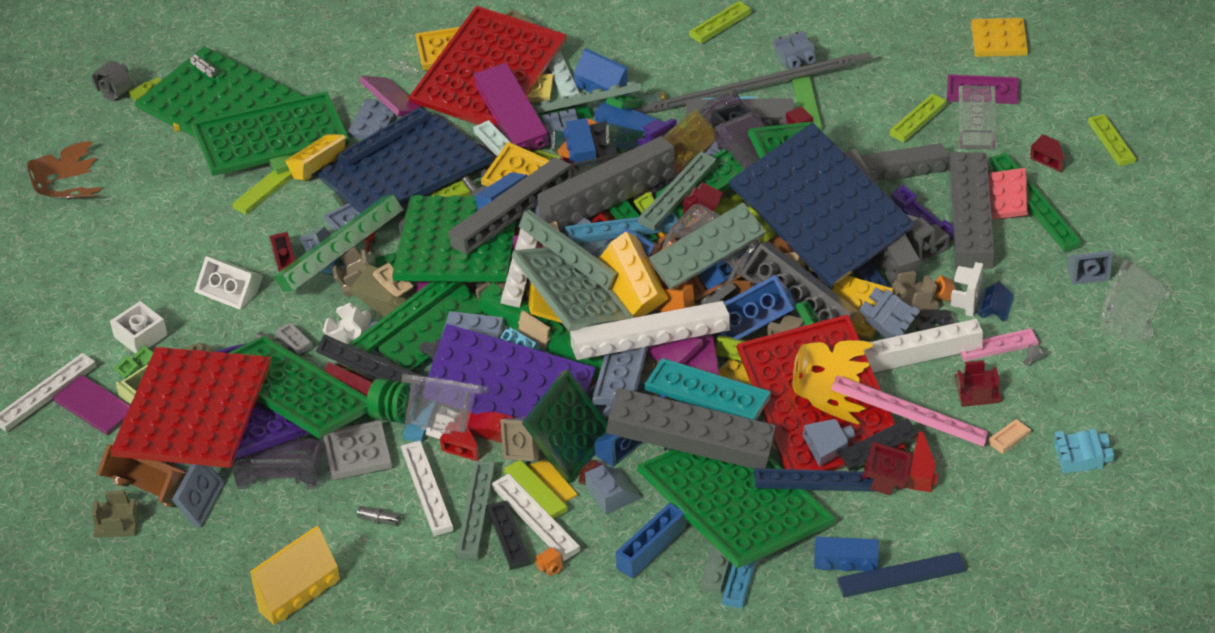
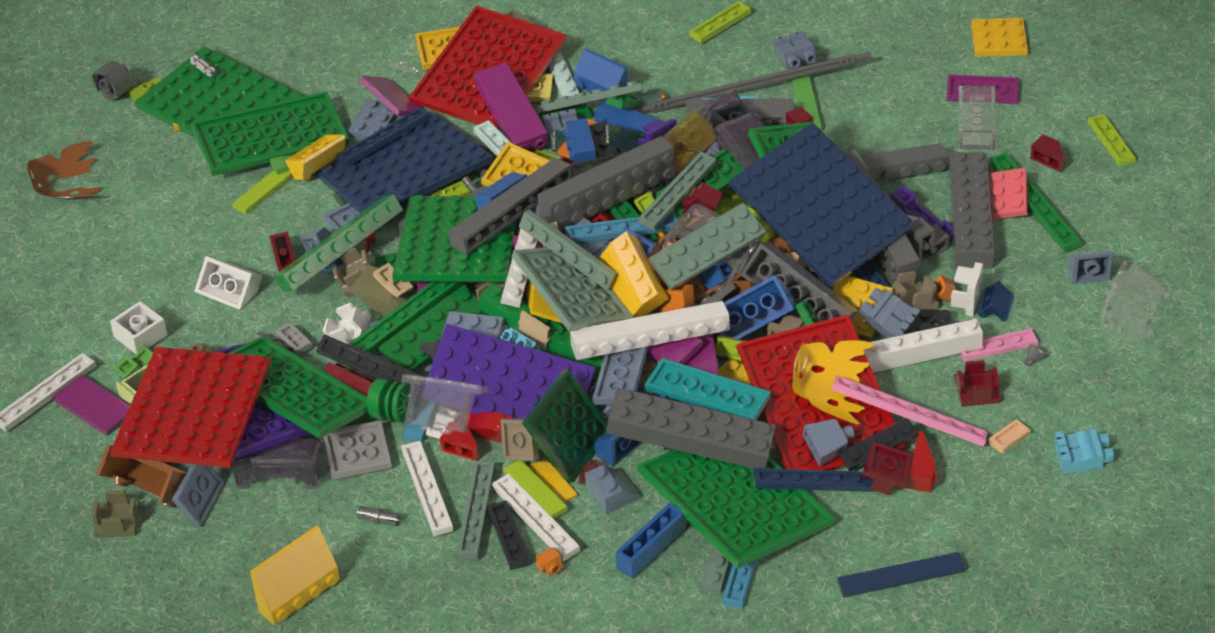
(846, 554): blue brick -> none
(918, 118): lime plate -> none

